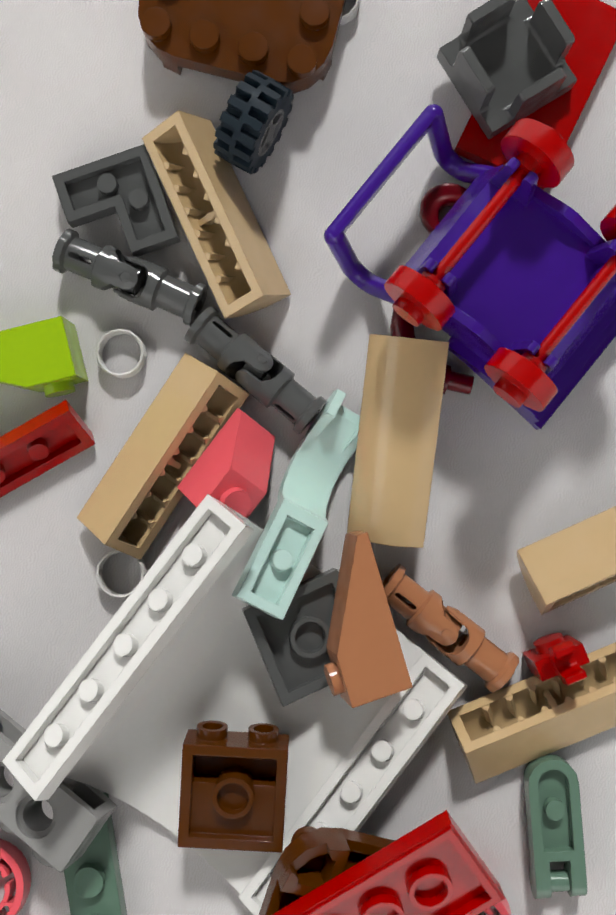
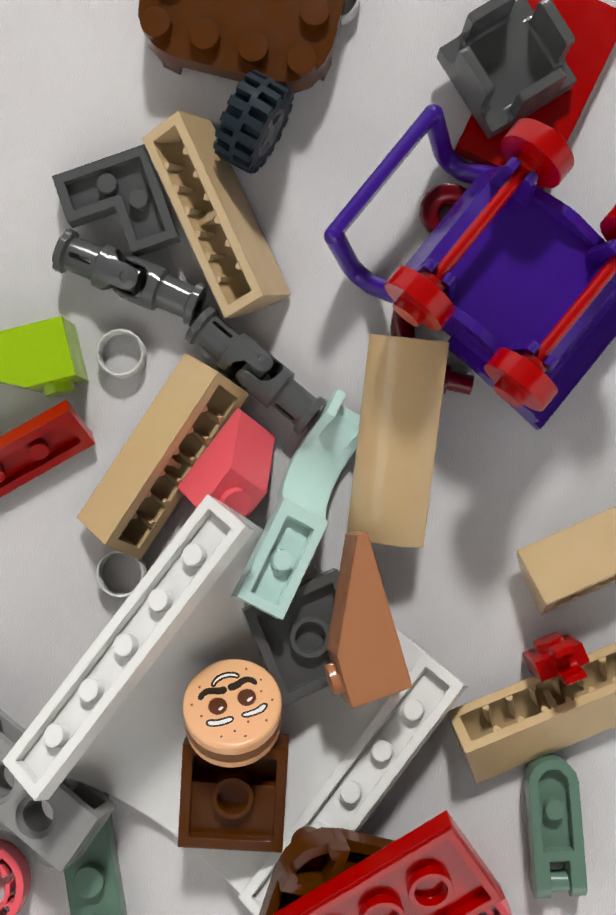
(232, 713): none -> light nougat head
(442, 626): nougat piece -> none

